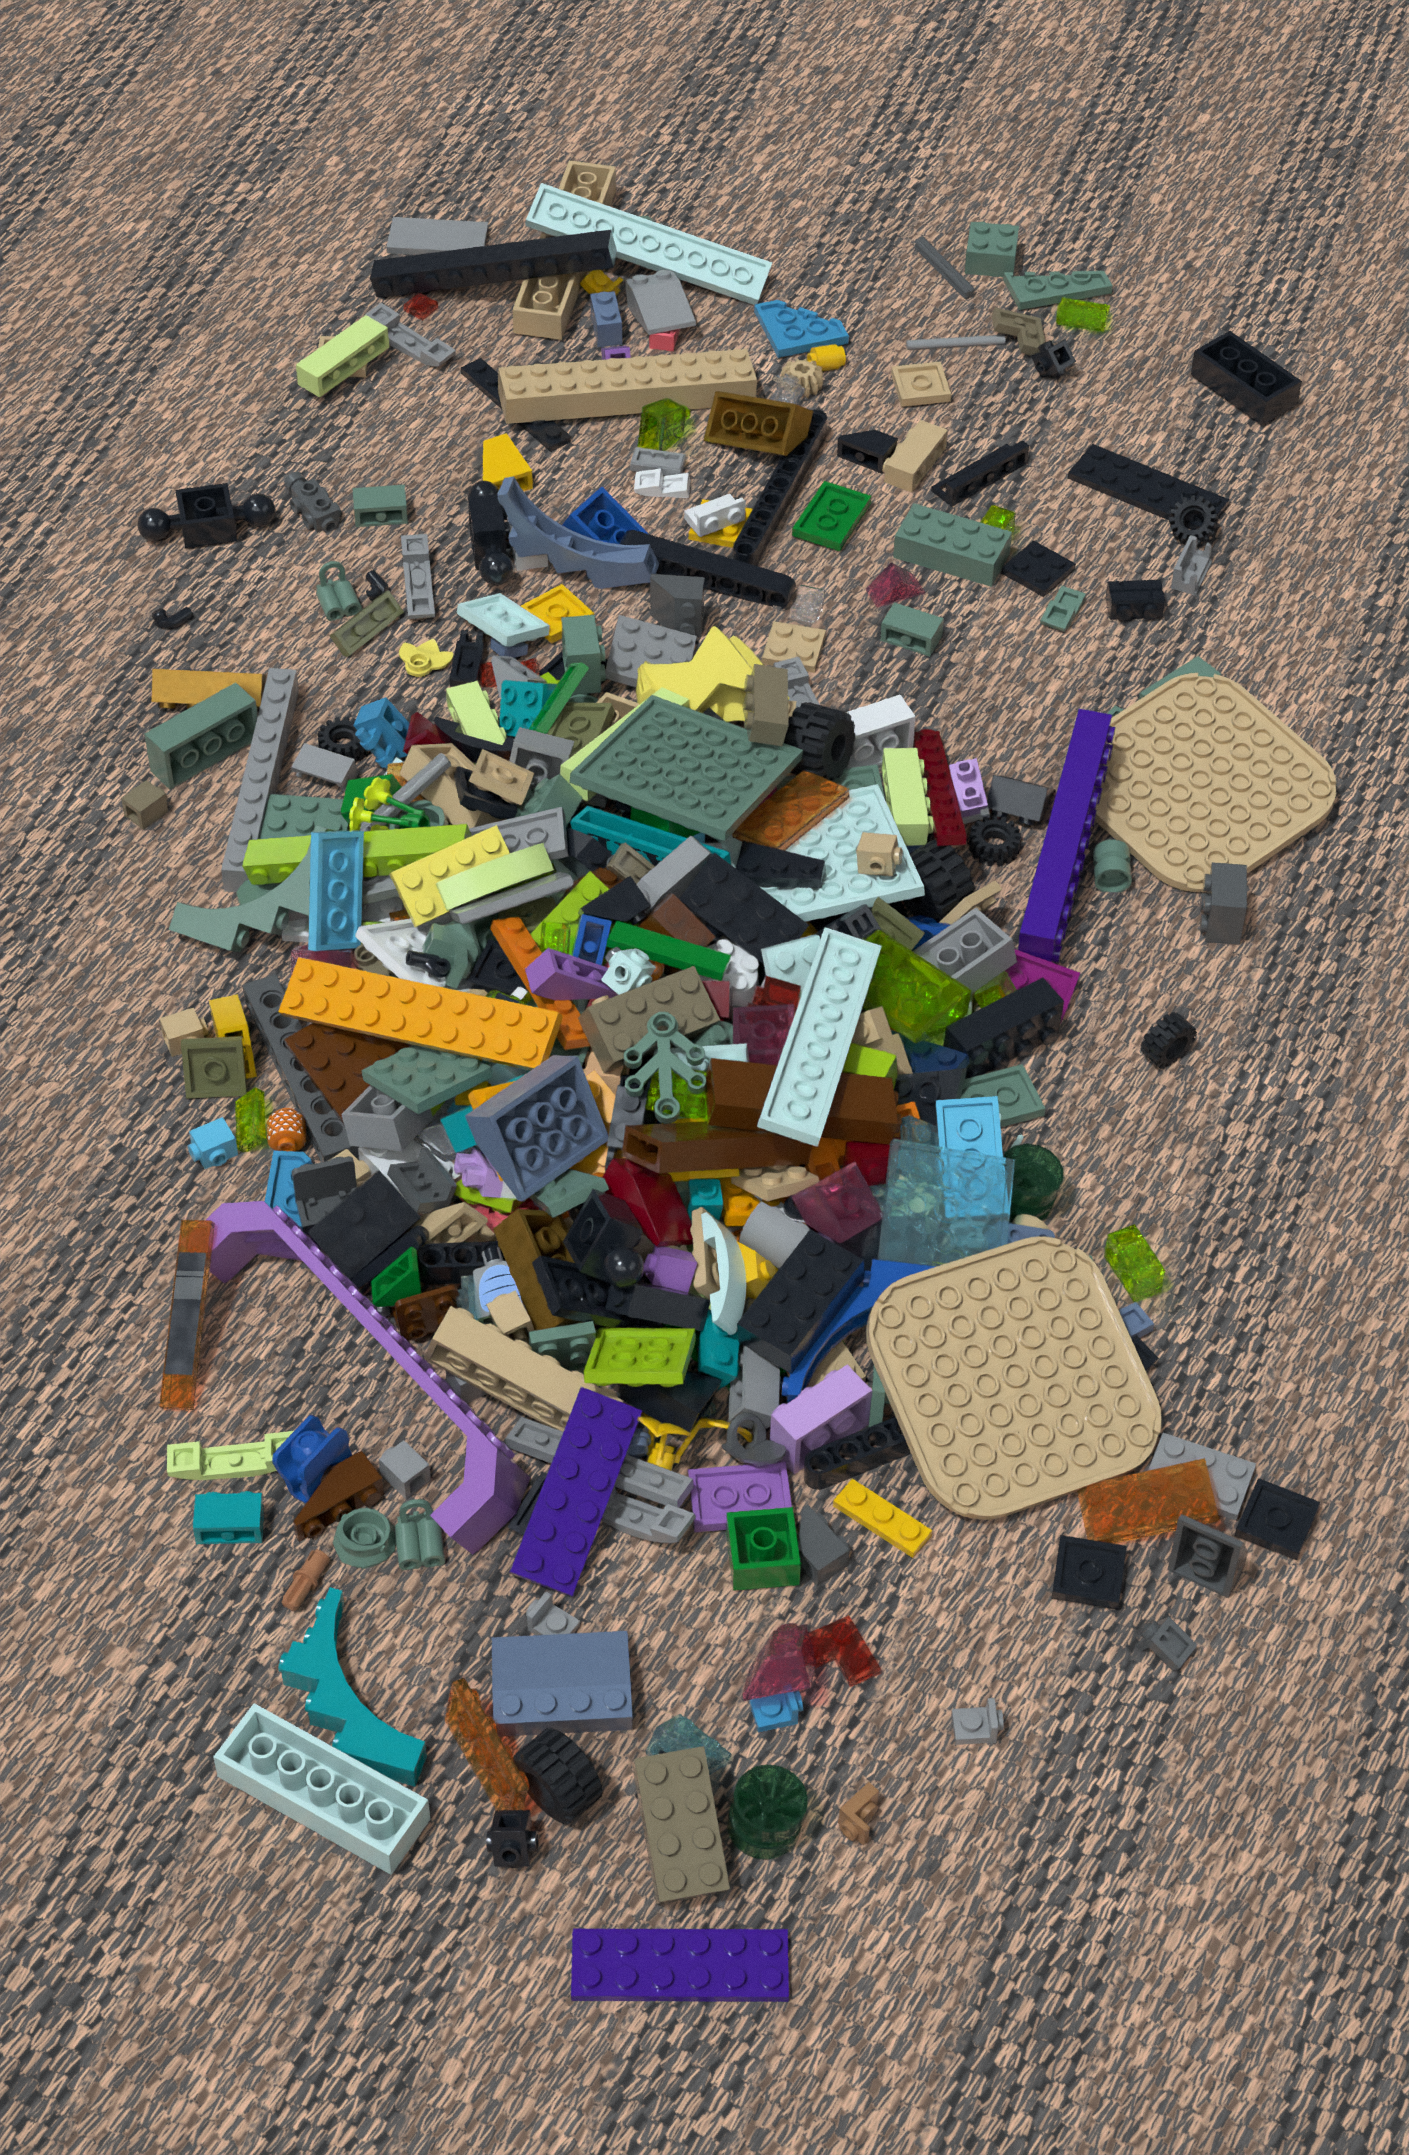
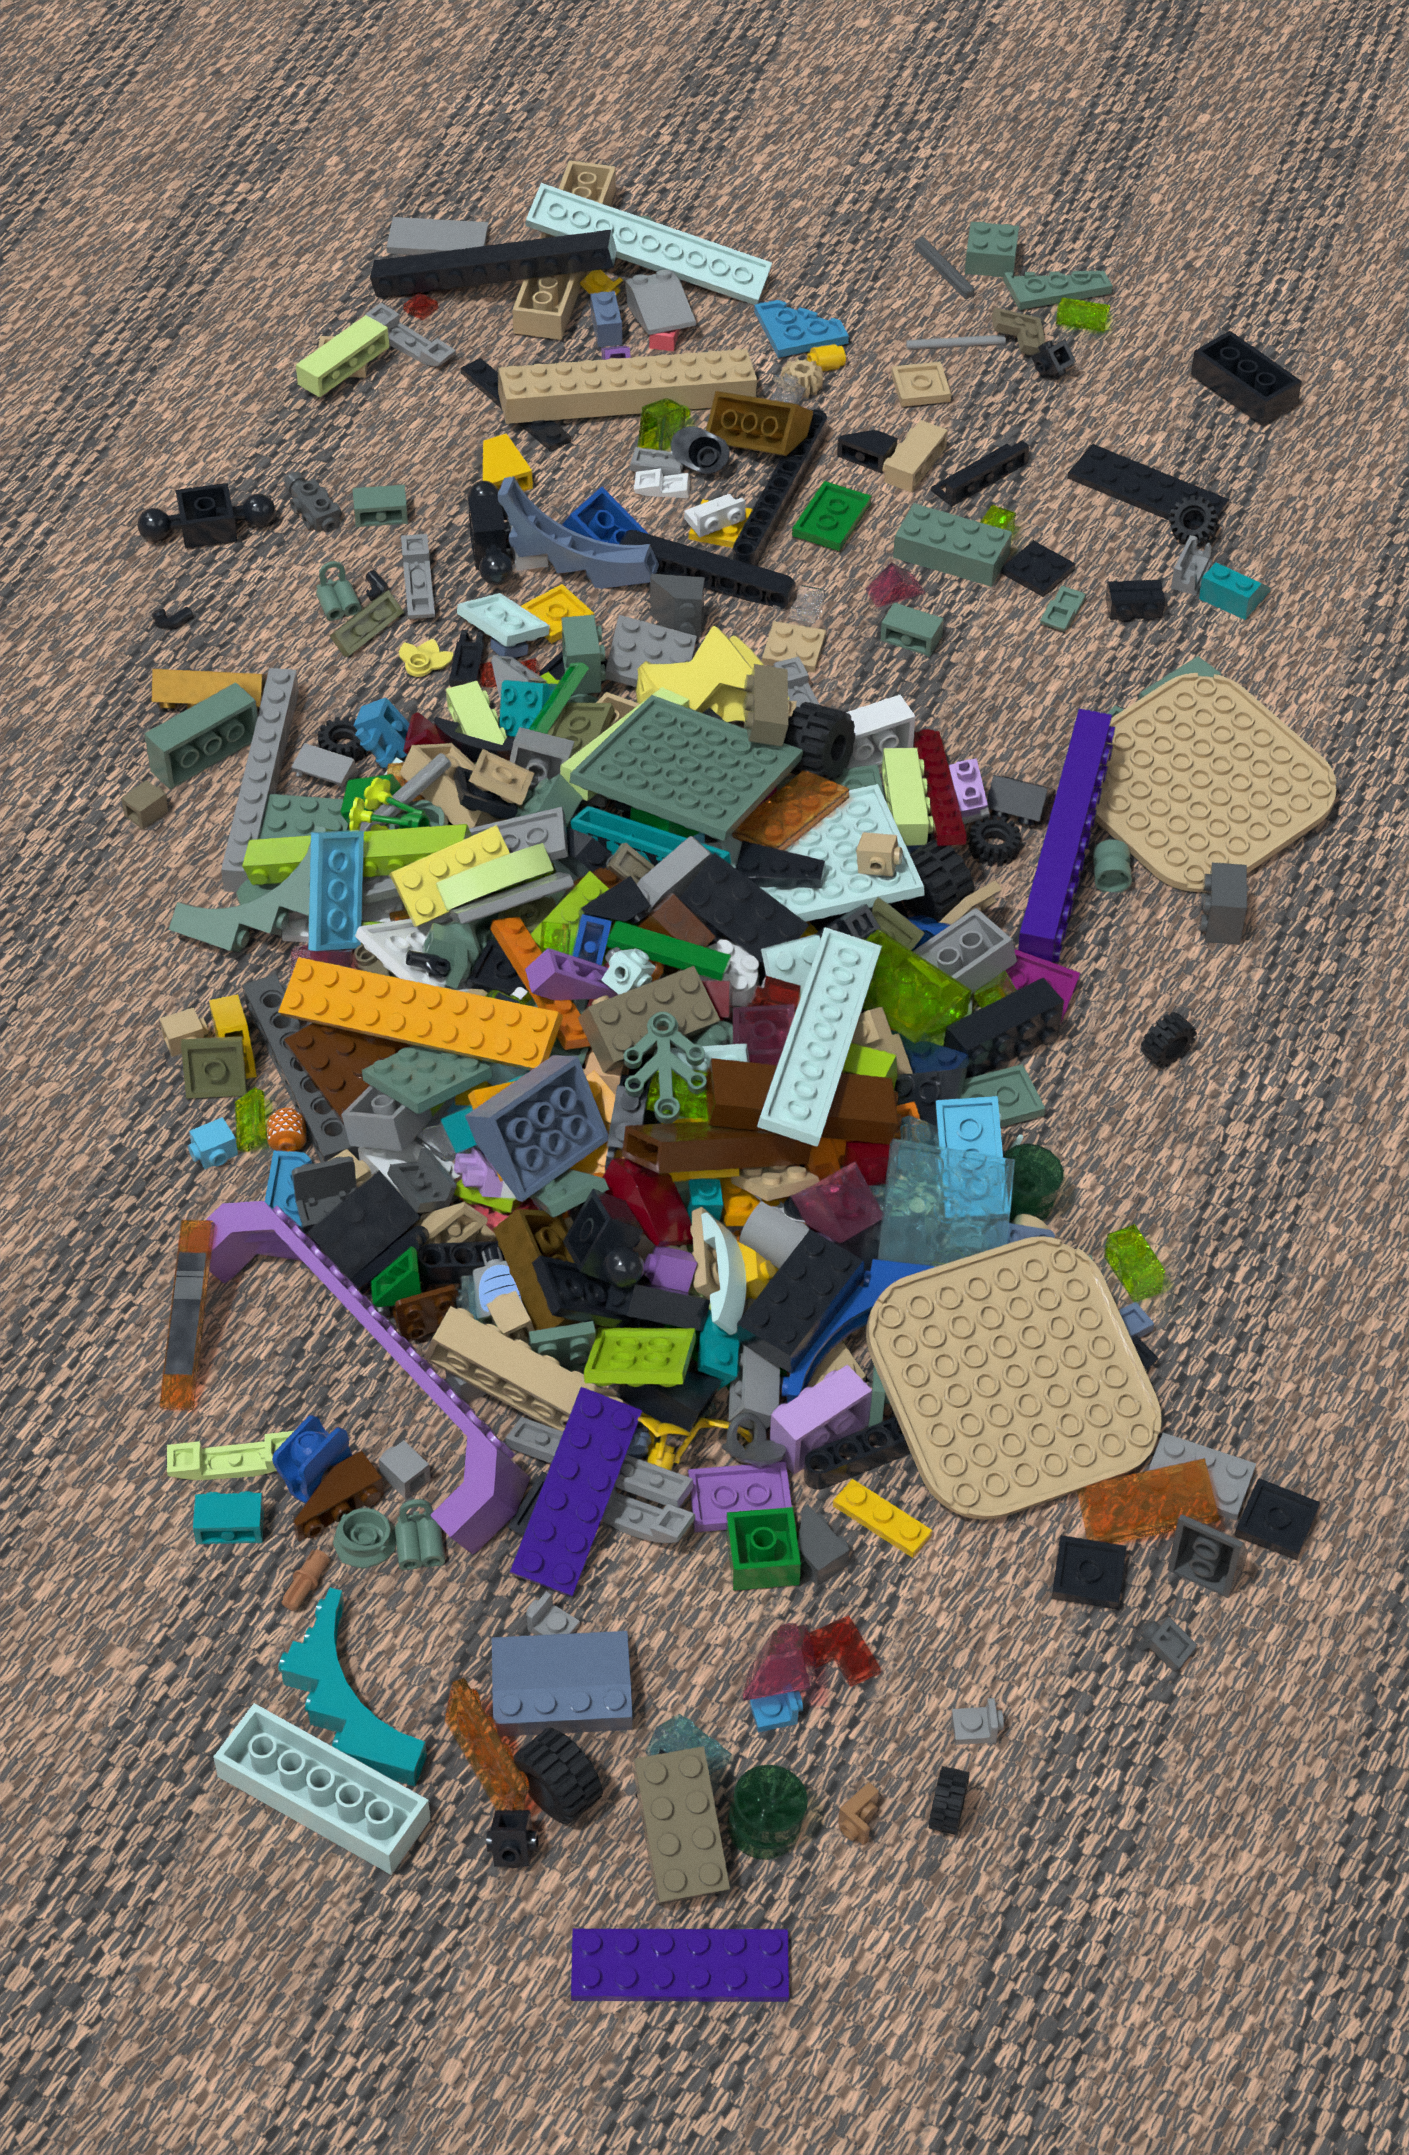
(700, 450): none -> black piece
(949, 1800): none -> black tyre
(1232, 591): none -> teal slope

